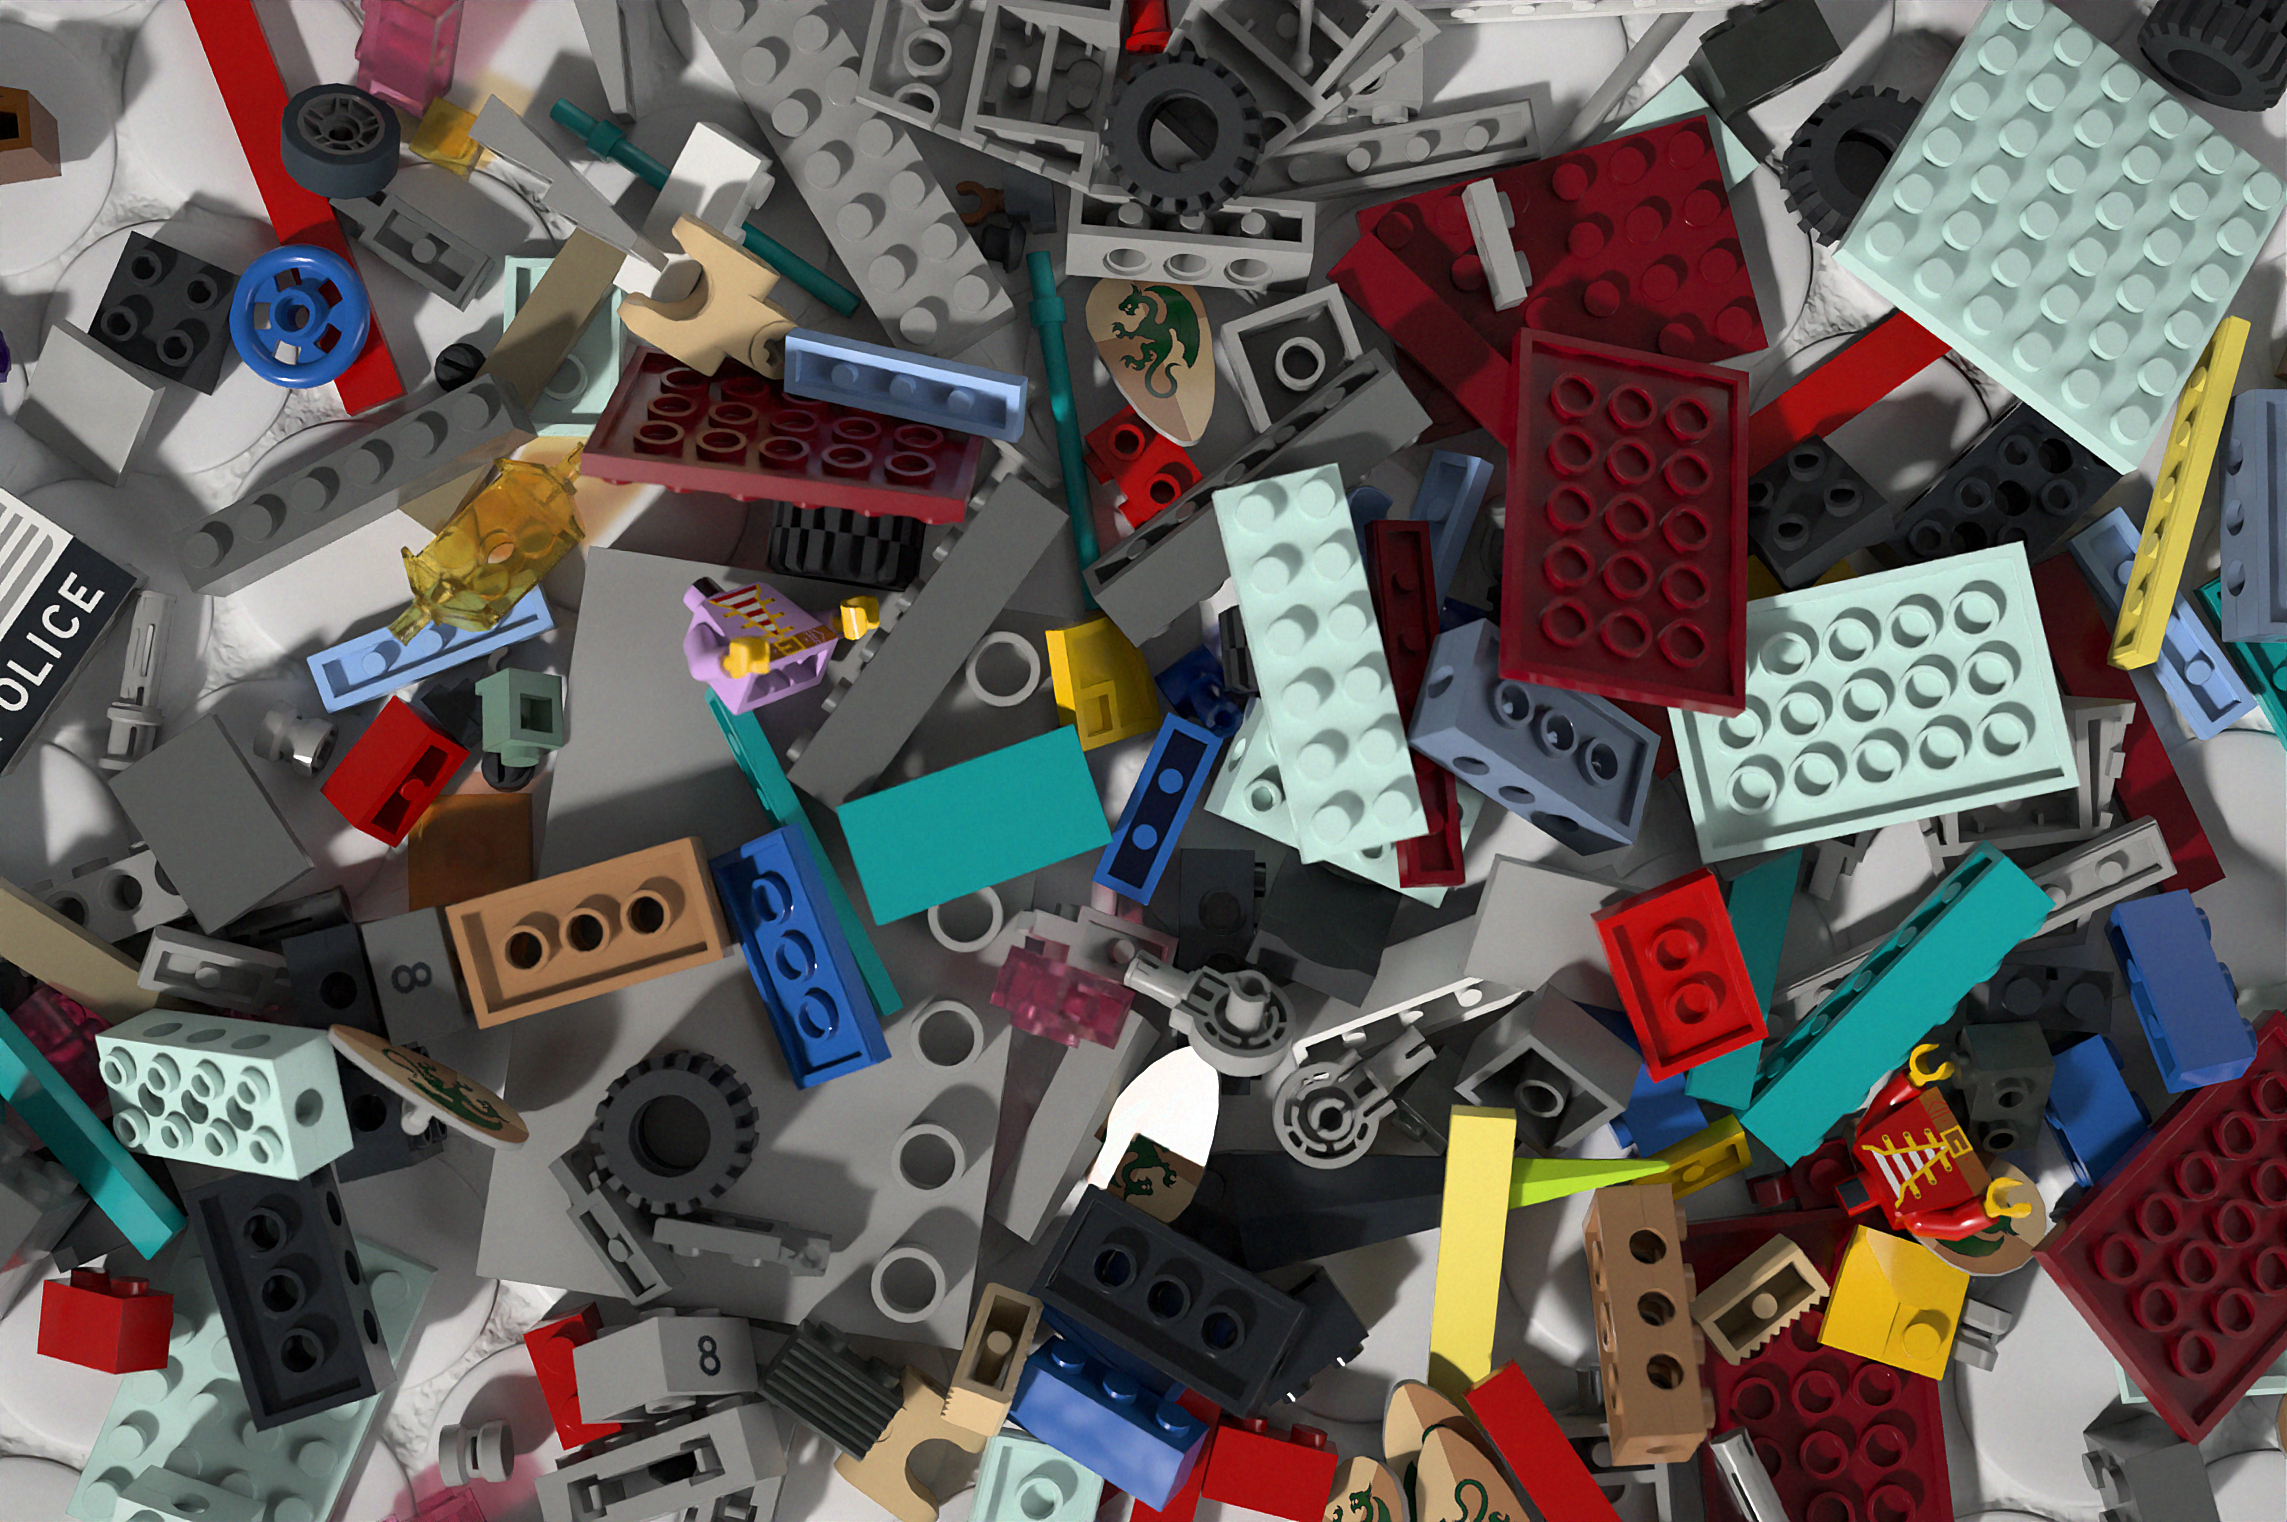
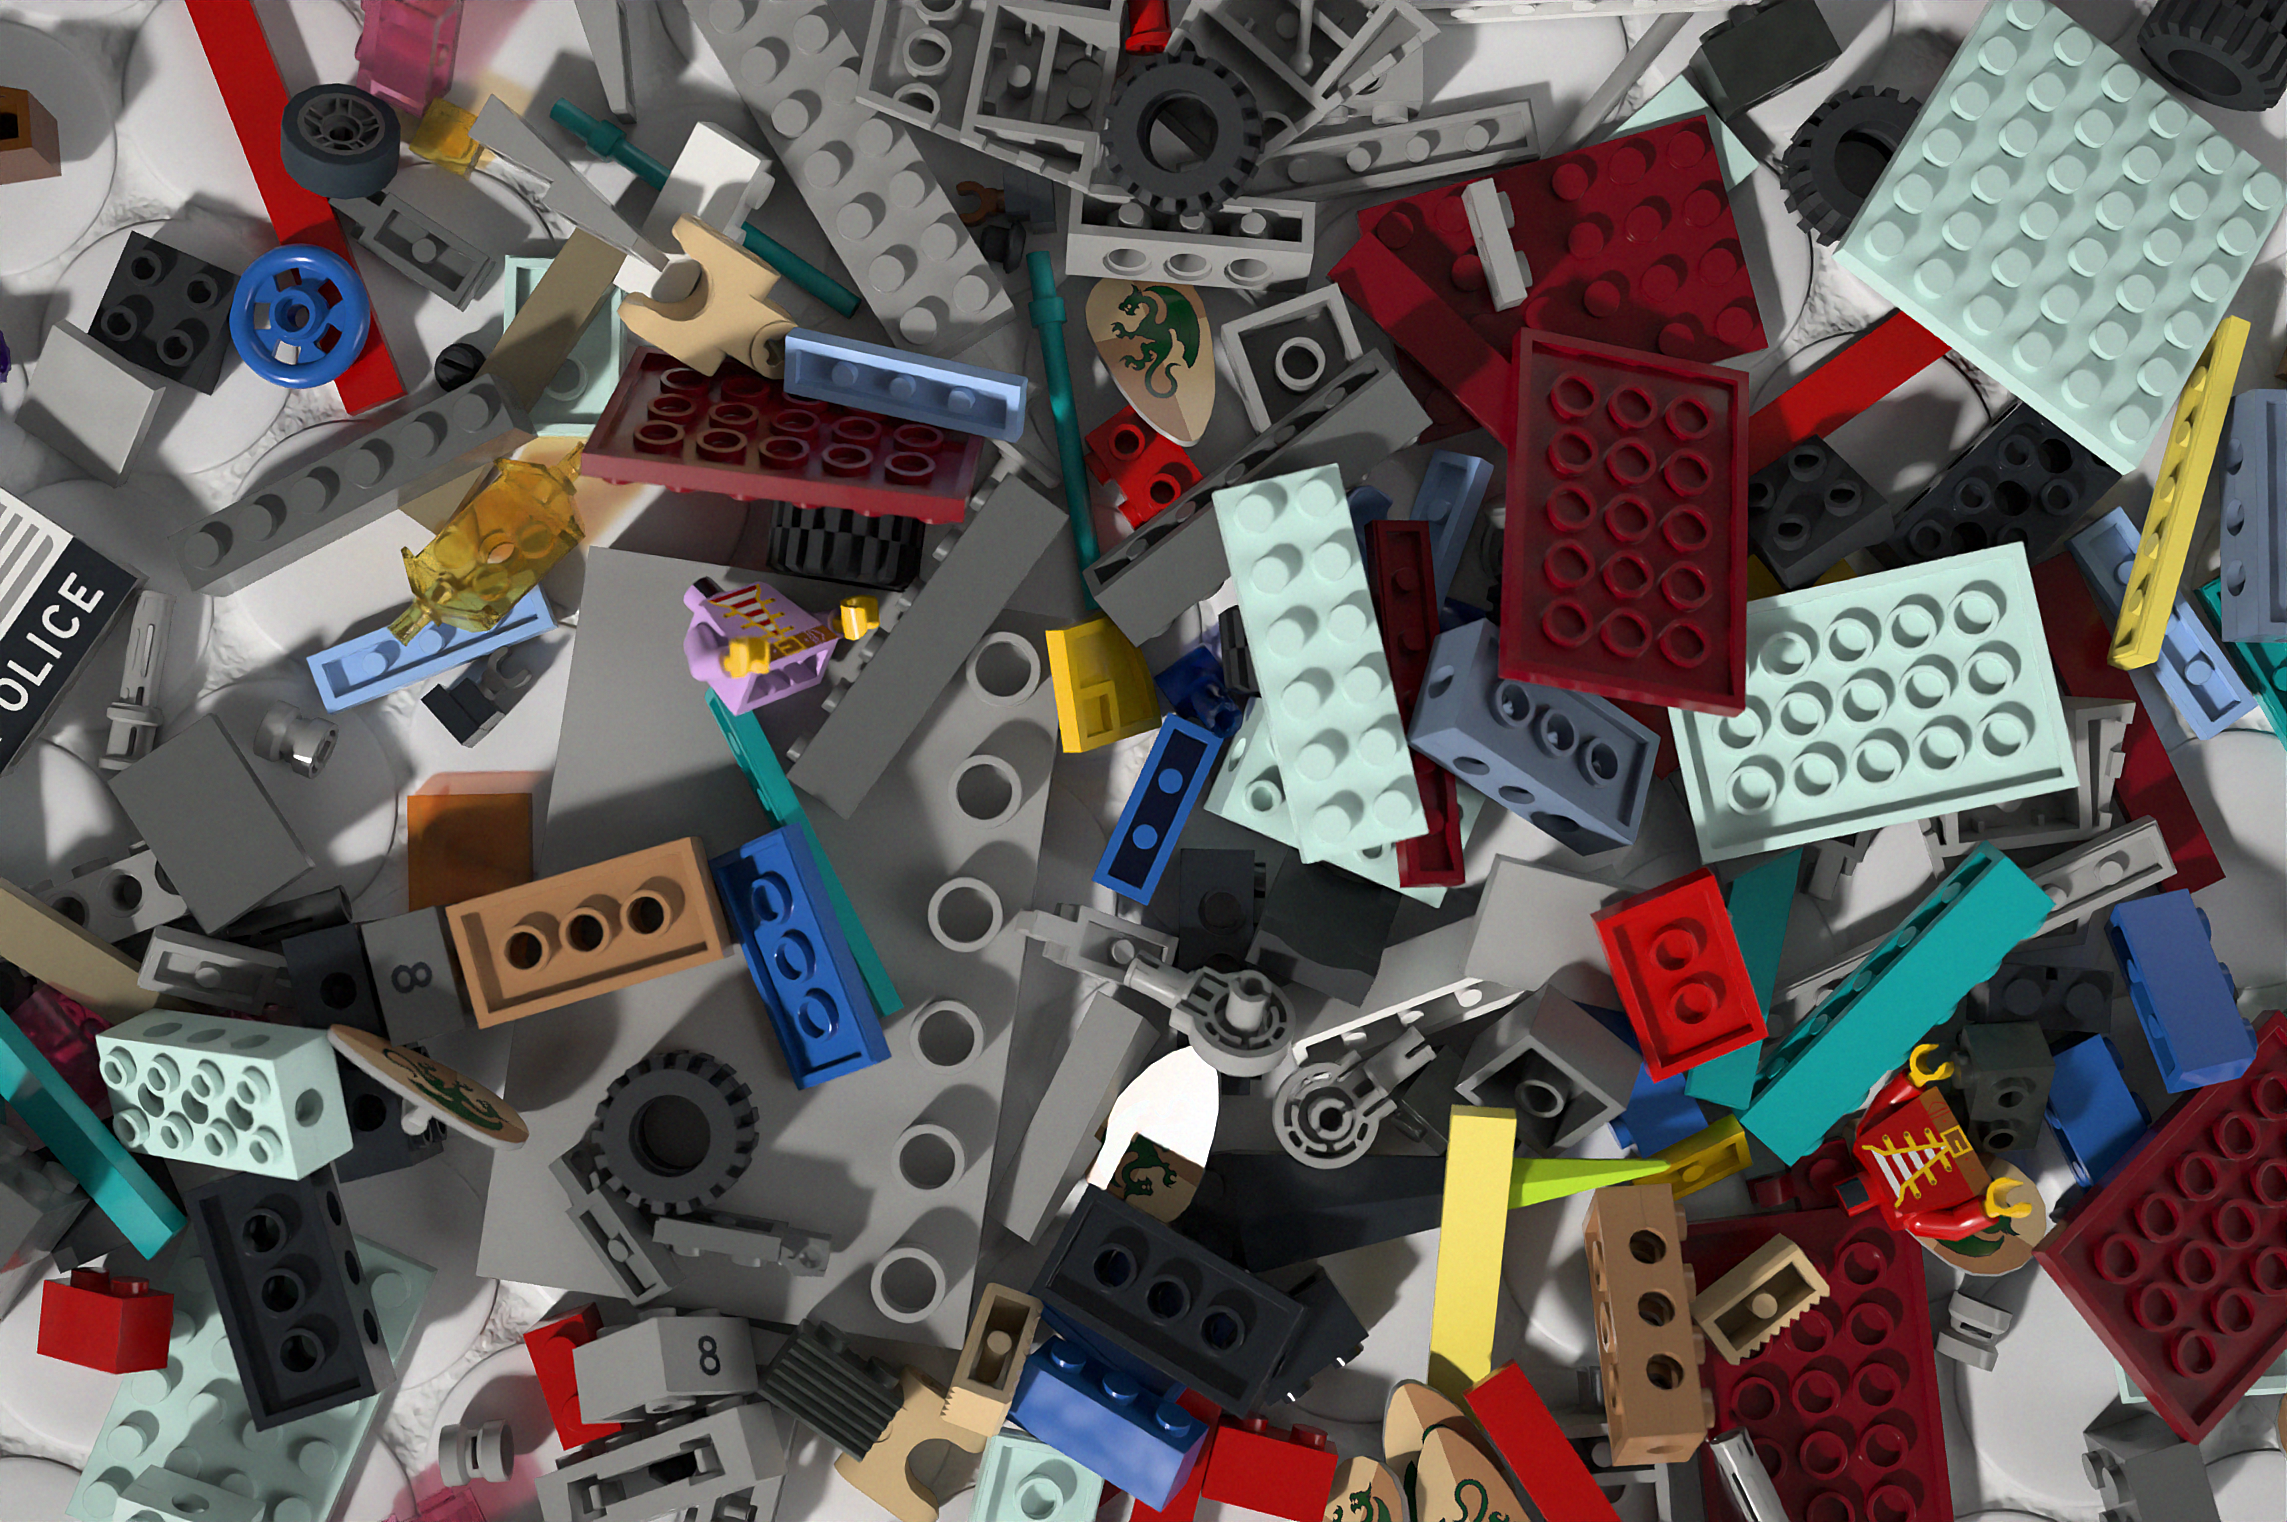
(394, 772): red brick -> none
(504, 777): black piece -> none
(521, 715): sand green brick -> none
(974, 824): teal tile -> none
(1060, 1000): clear pink brick -> none
(1894, 1303): yellow plate -> none

